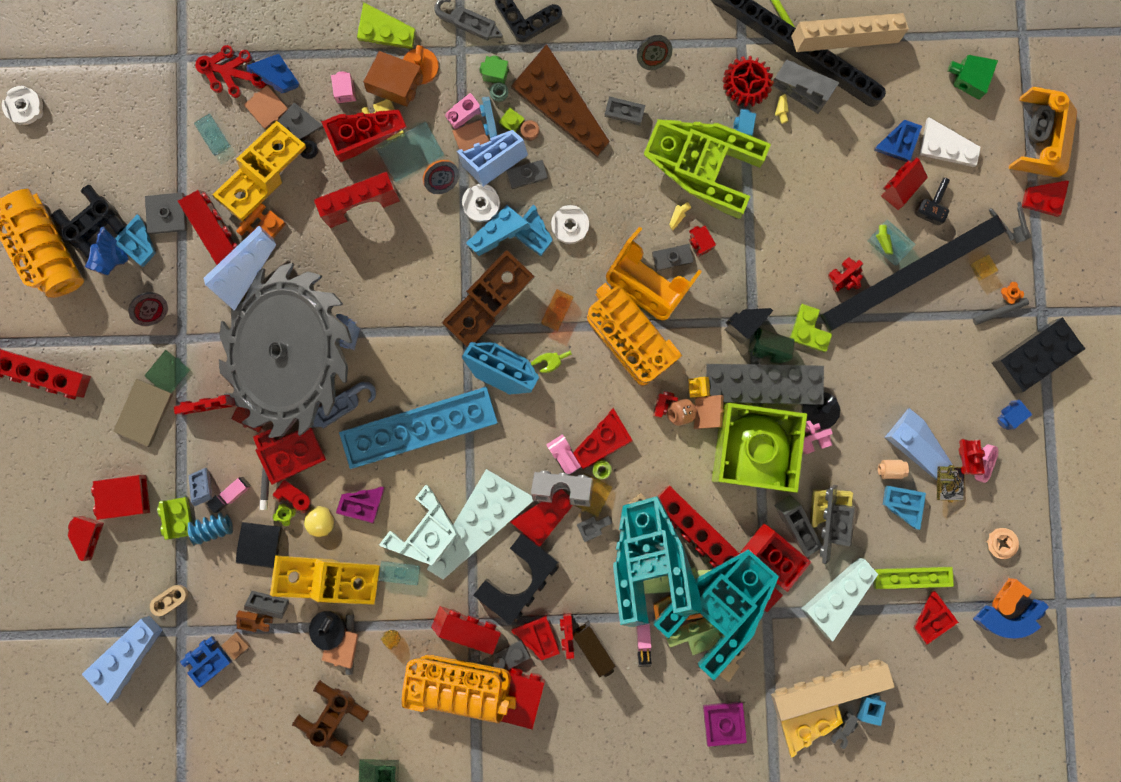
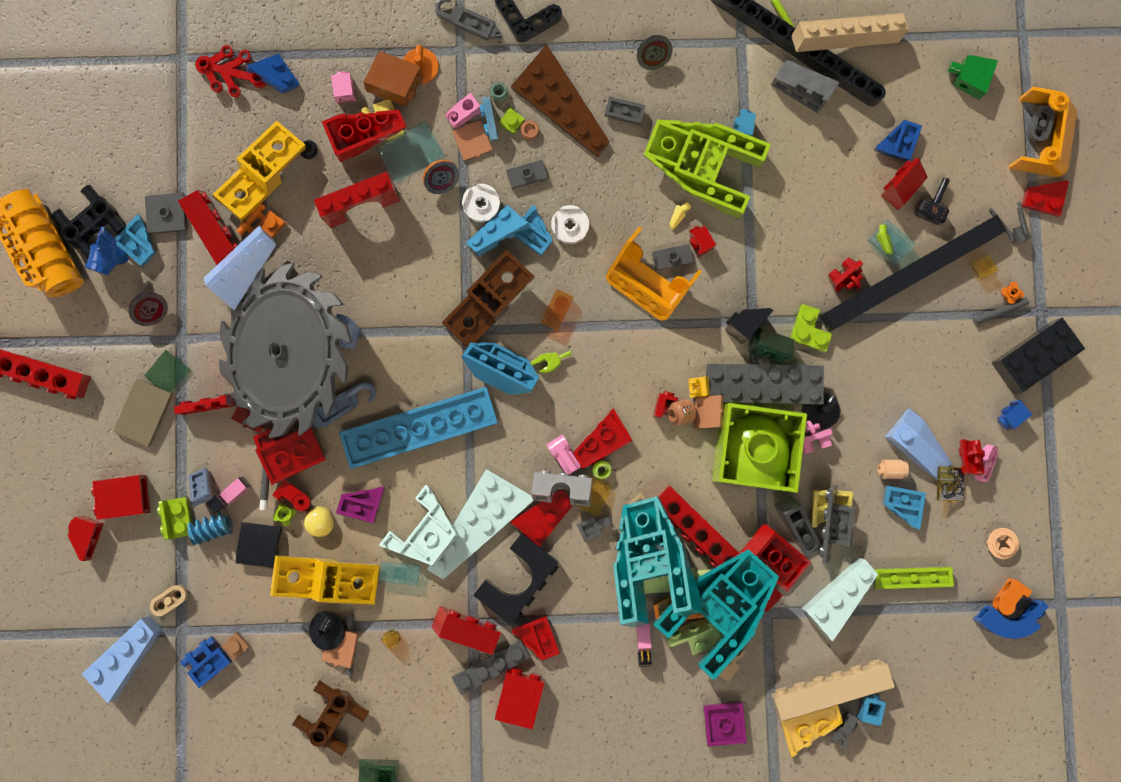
(33, 105): white plate -> none
(212, 134): clear light blue plate -> none
(250, 621): dark orange plate -> none
(266, 107): nougat piece -> none
(266, 604): dark grey plate -> none
(298, 123): dark grey wing -> none
(383, 29): lime wing -> none
(457, 693): light orange piece -> none
(494, 69): bright green brick -> none
(494, 157): light blue wedge -> none
(567, 643): red wing -> none
(594, 650): dark brown brick -> none
(633, 331): light orange piece -> none
(762, 80): red gear -> none
(782, 109): light yellow bar -> none
(934, 619): red wing -> none
(947, 145): white wing -> none

